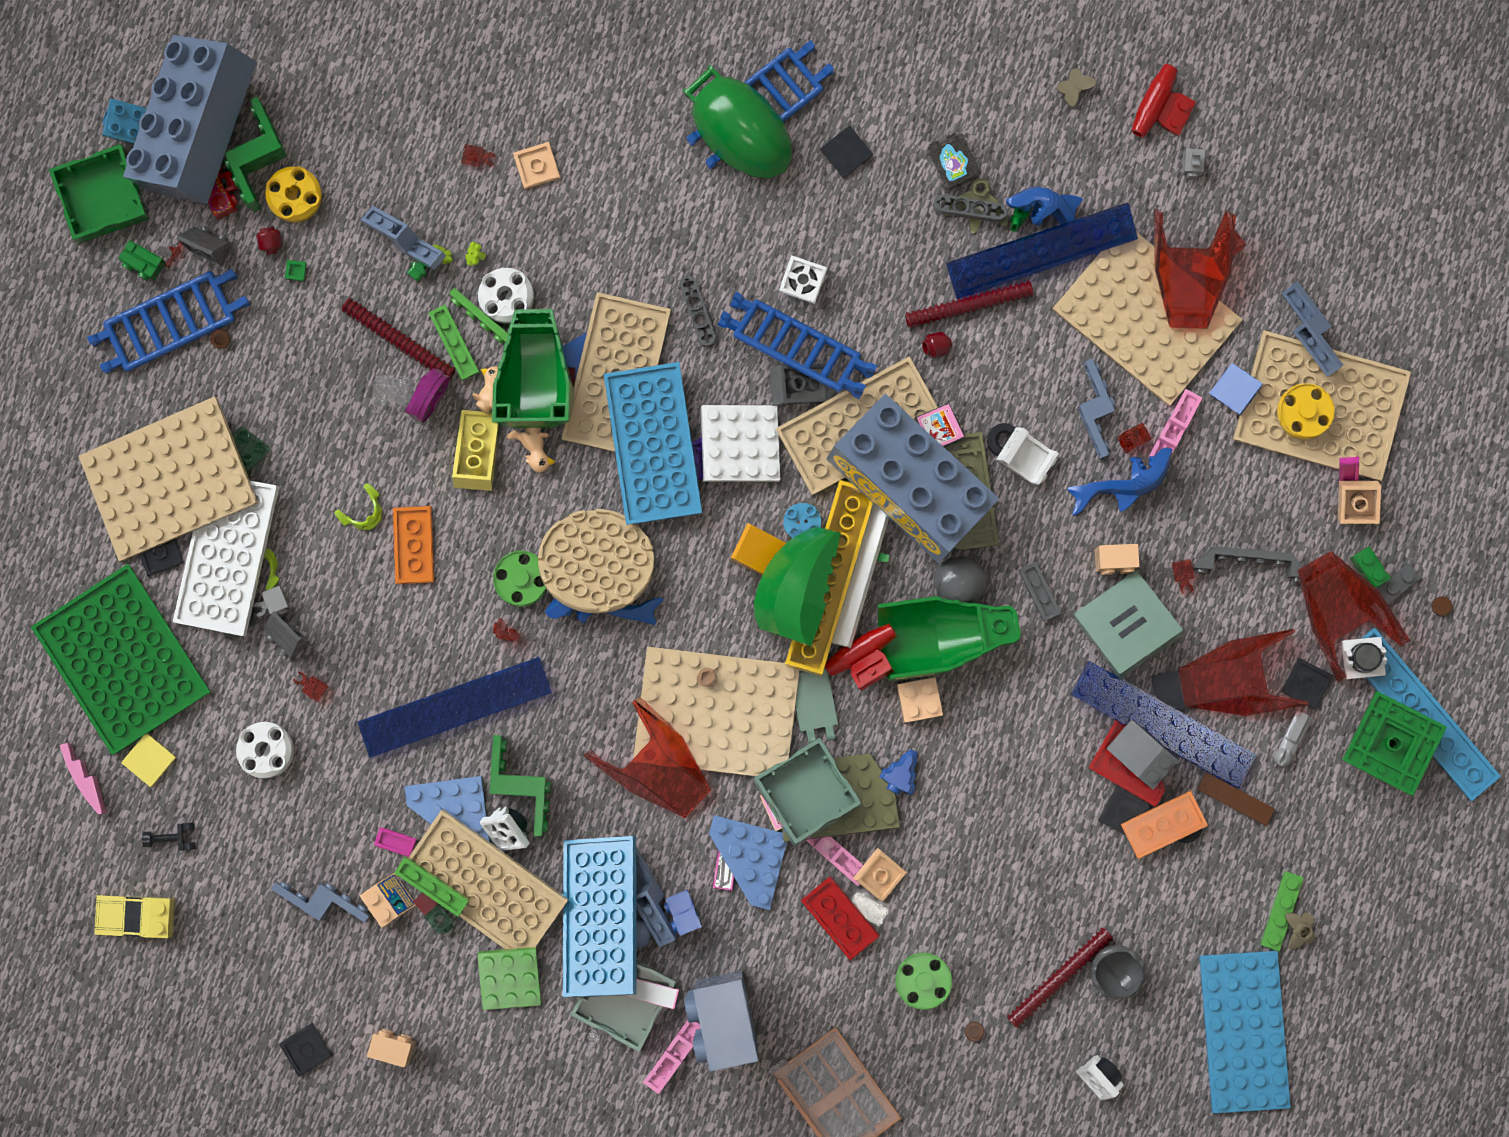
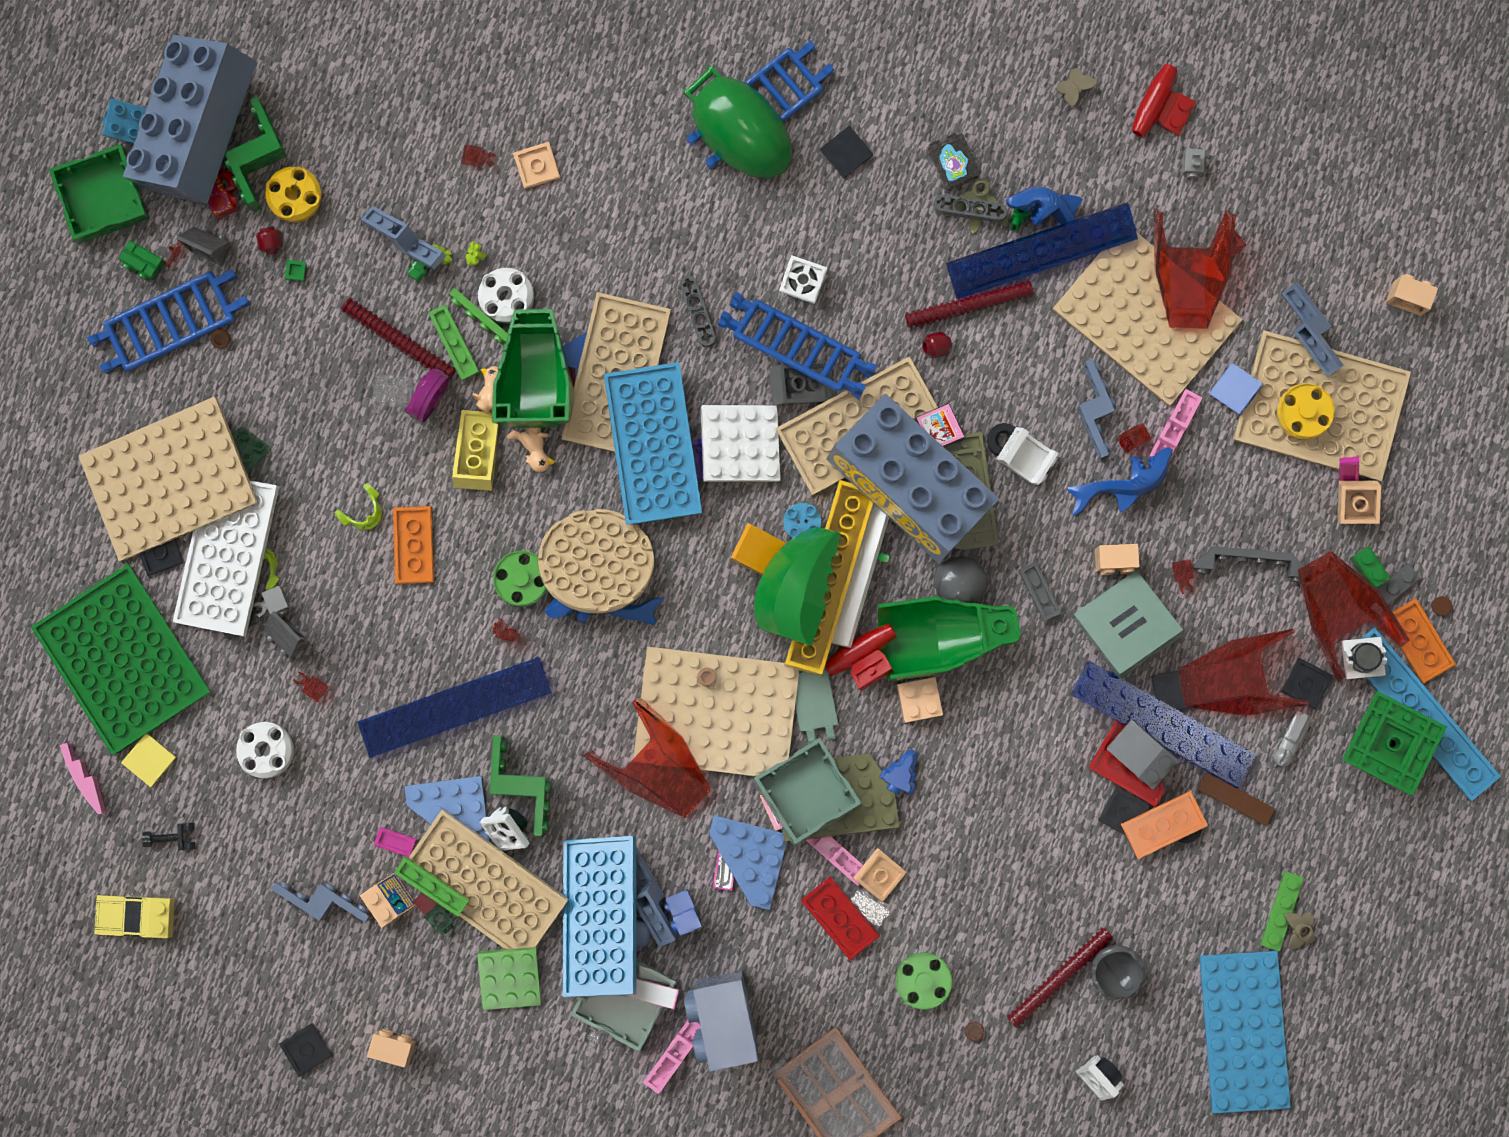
(1412, 294): none -> light nougat brick
(1425, 649): none -> orange tile

